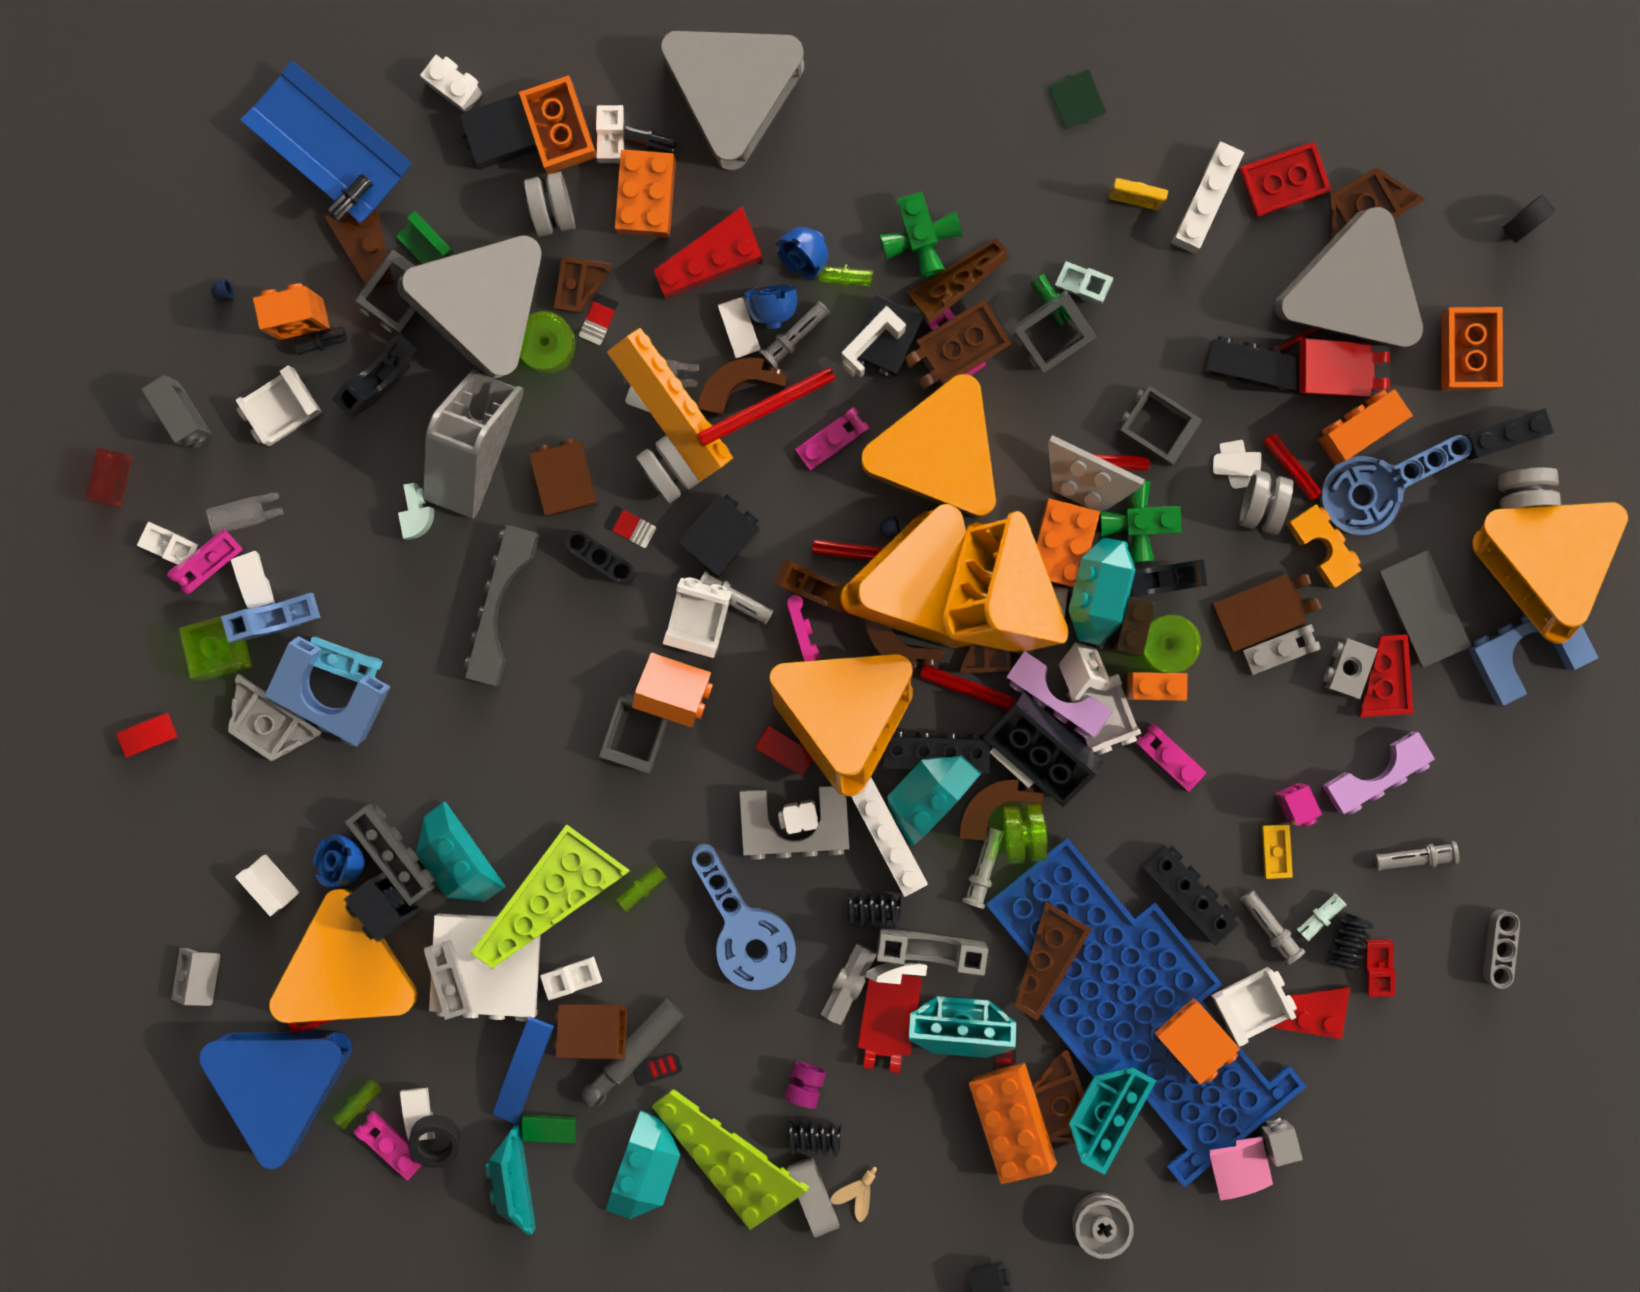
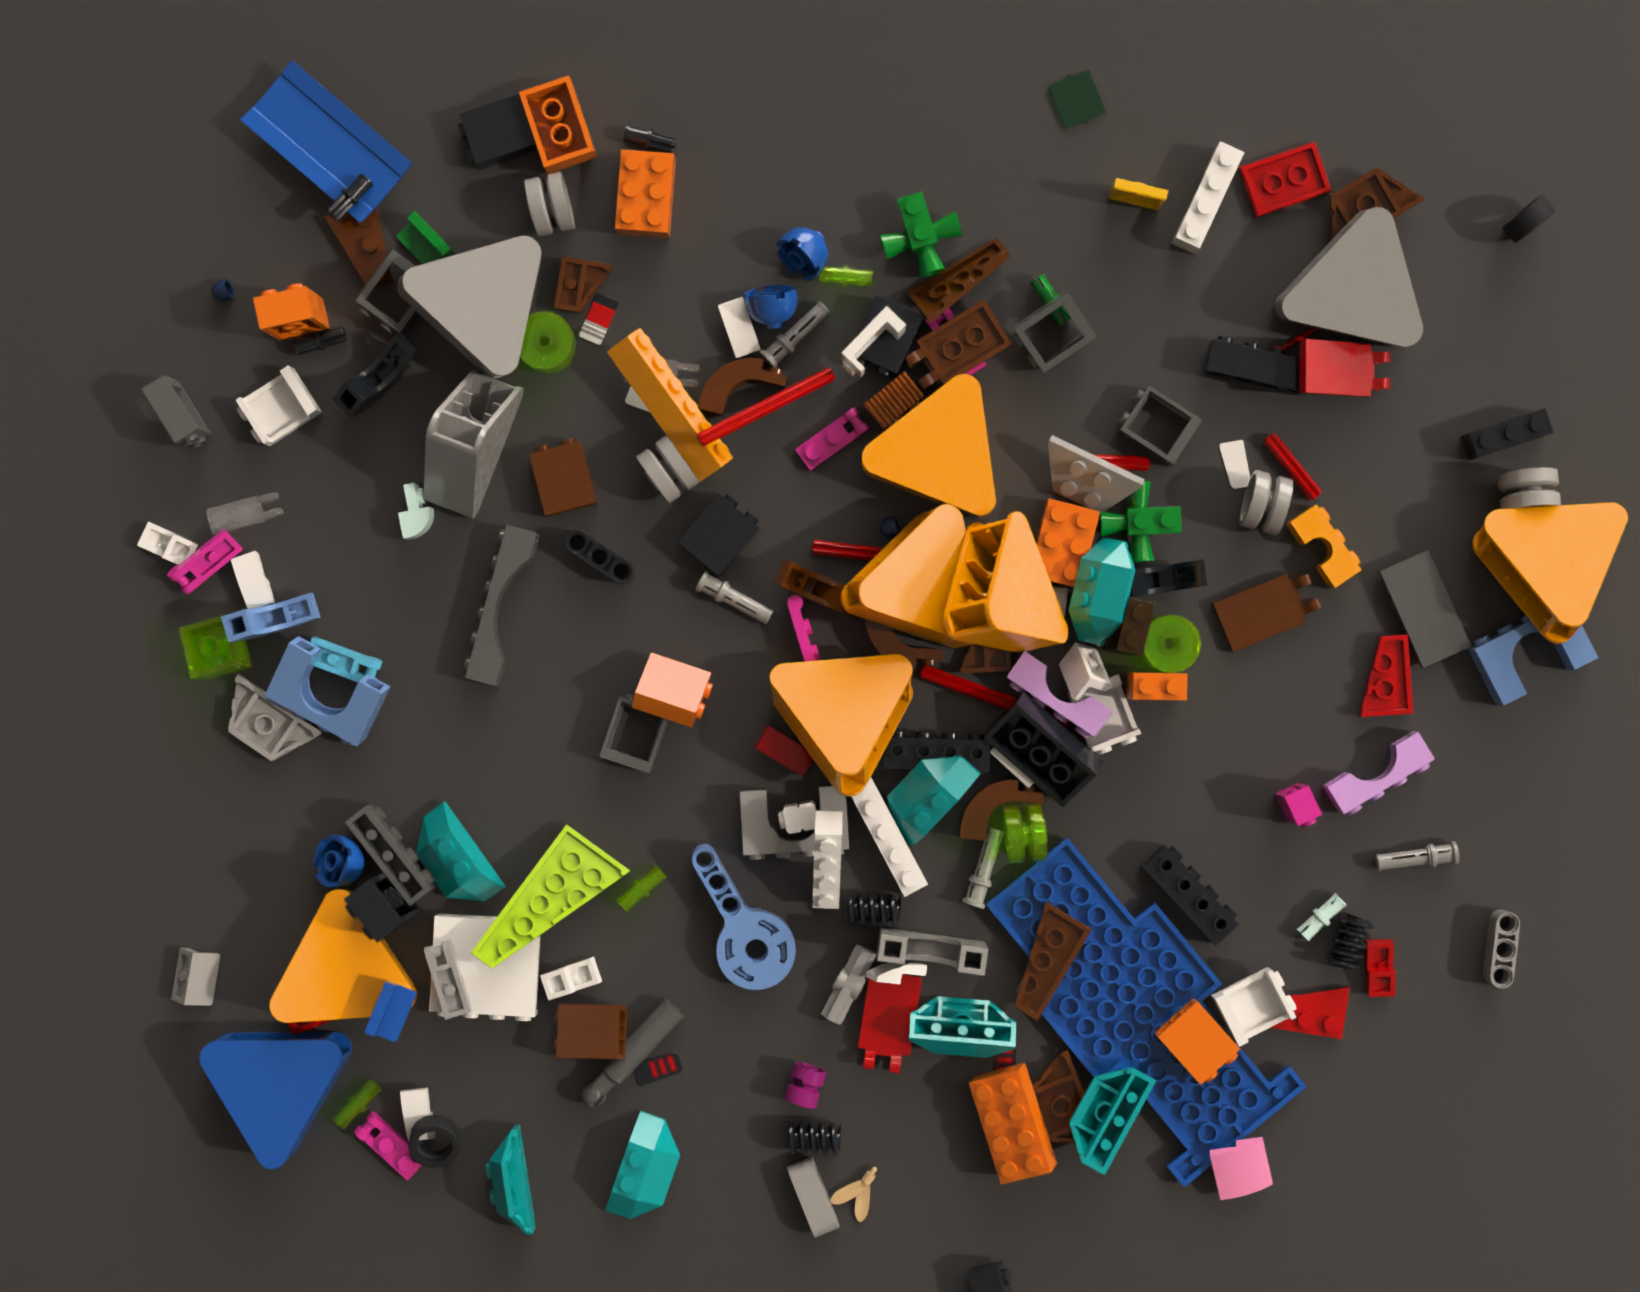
(109, 477): clear red brick -> none
(146, 735): red slope -> none
(267, 885): white panel -> none
(390, 1011): none -> blue panel
(451, 84): white brick -> none
(523, 1070): blue slope -> none
(549, 1128): green slope -> none
(610, 133): white slope -> none
(630, 526): sticker -> none
(697, 617): white panel -> none
(715, 254): red wedge -> none
(732, 1164): lime wing -> none
(733, 85): light grey brick -> none
(827, 859): none -> white arch
(893, 401): none -> dark orange brick
(1084, 283): light aqua brick -> none
(1107, 1240): light grey wheel -> none
(1171, 758): dark pink plate -> none
(1237, 463): white sticker -> none
(1277, 851): yellow plate -> none
(1278, 936): light grey pin -> none
(1280, 649): light grey plate -> none
(1280, 1141): light grey brick -> none
(1362, 659): light grey brick -> none
(1364, 425): orange brick -> none
(1384, 484): medium blue beam -> none
(1472, 349): orange brick -> none

